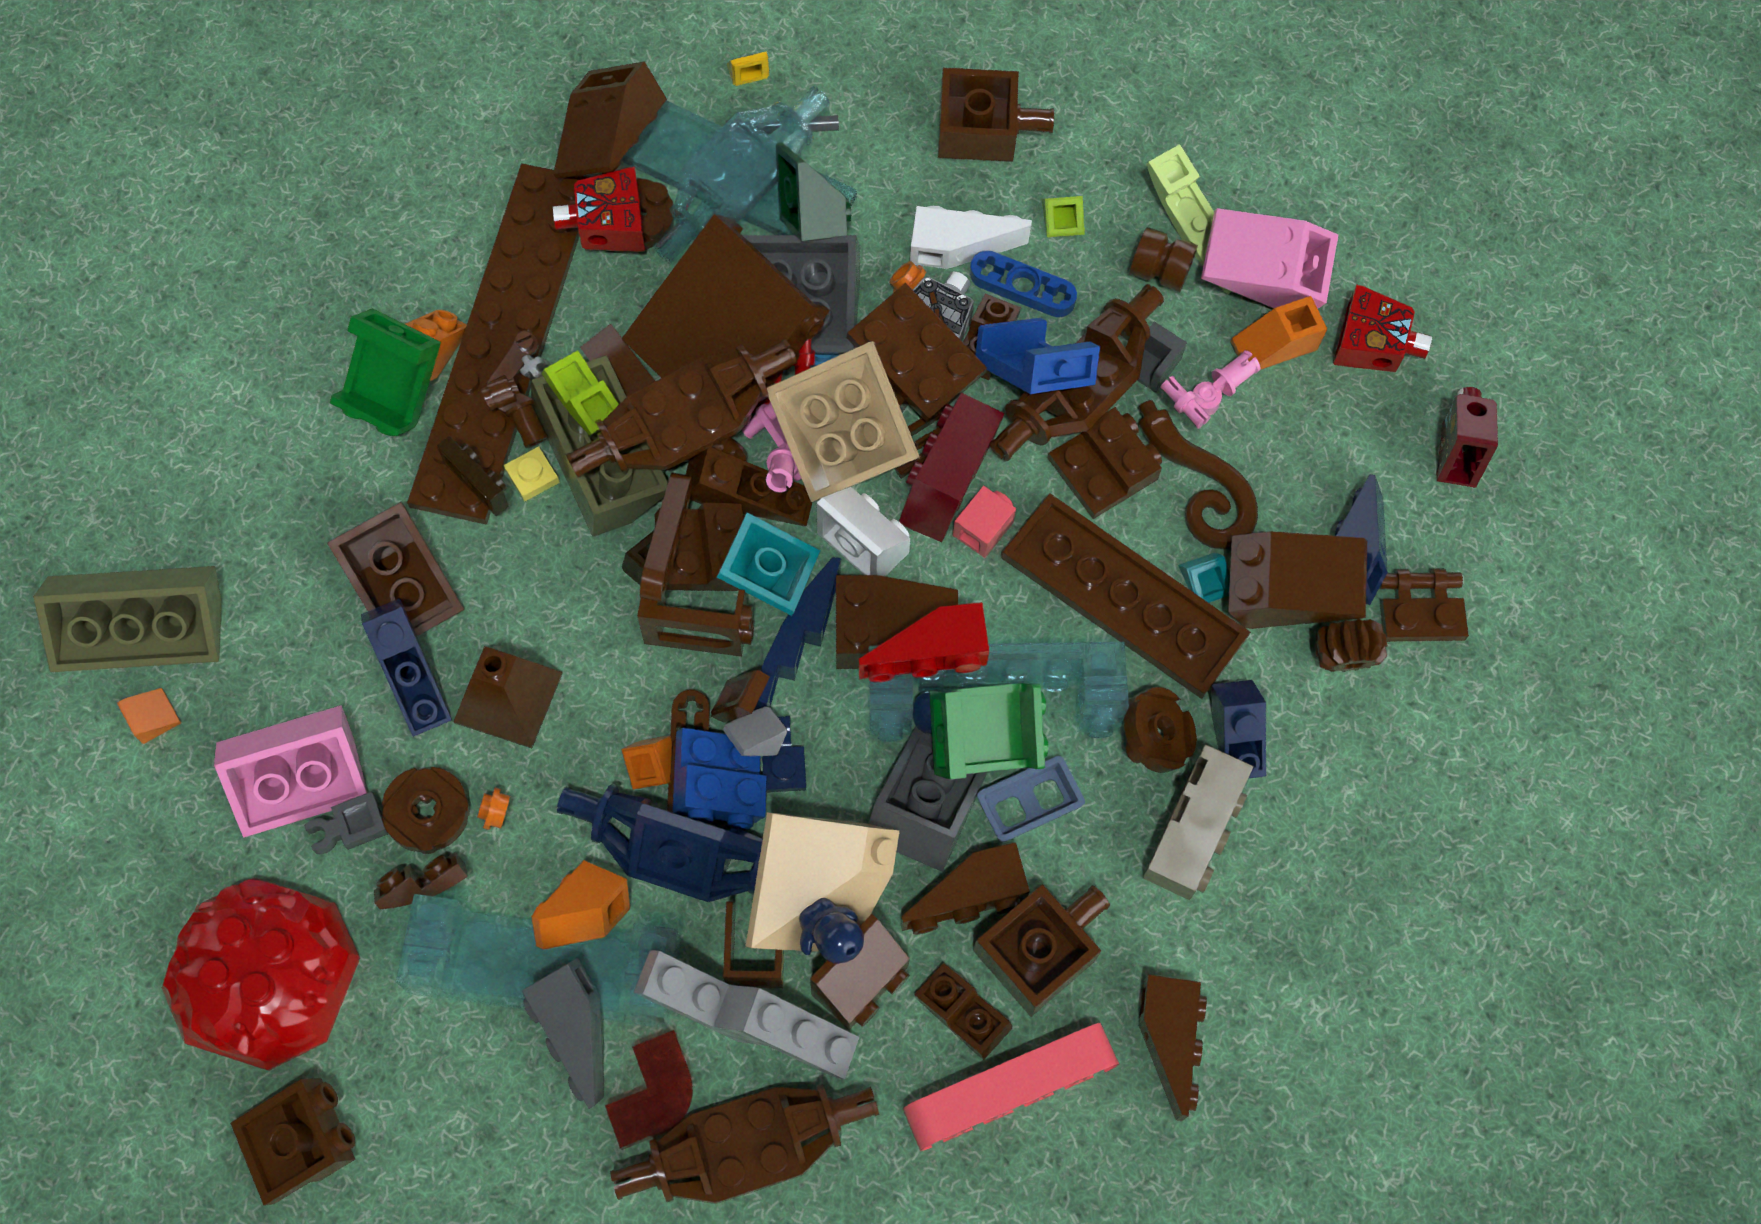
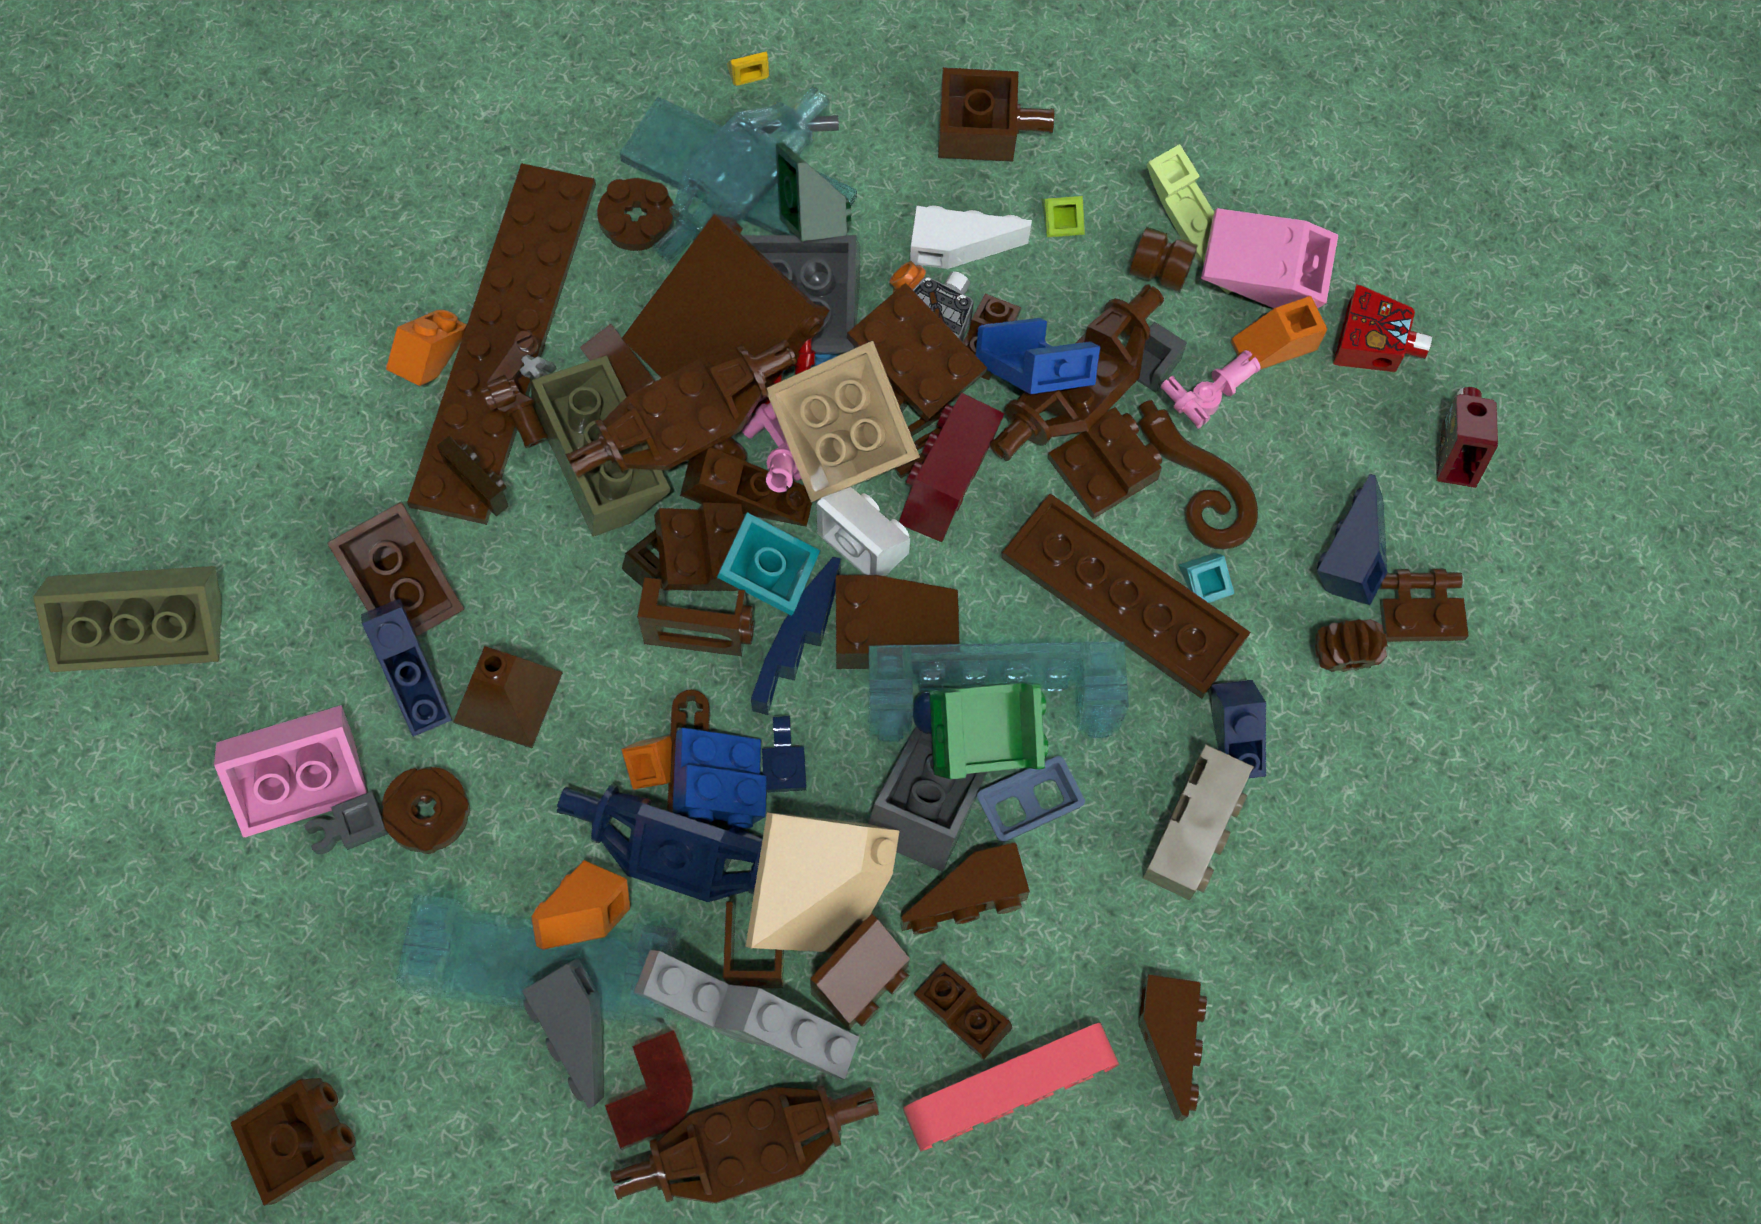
(149, 714): orange slope -> none
(260, 973): red rock -> none
(387, 373): green panel -> none
(398, 887): reddish brown slope -> none
(493, 808): orange plate -> none
(531, 474): light yellow plate -> none
(580, 391): lime slope -> none
(605, 212): red torso -> none
(606, 118): reddish brown slope -> none
(666, 537): reddish brown beam -> none
(739, 696): reddish brown tile -> none
(757, 733): light grey slope -> none
(832, 931): dark blue animal -> none
(939, 641): red slope -> none
(984, 521): coral brick -> none
(1017, 270): blue beam -> none
(1041, 946): reddish brown brick -> none
(1144, 742): reddish brown plate -> none
(1296, 579): reddish brown slope -> none

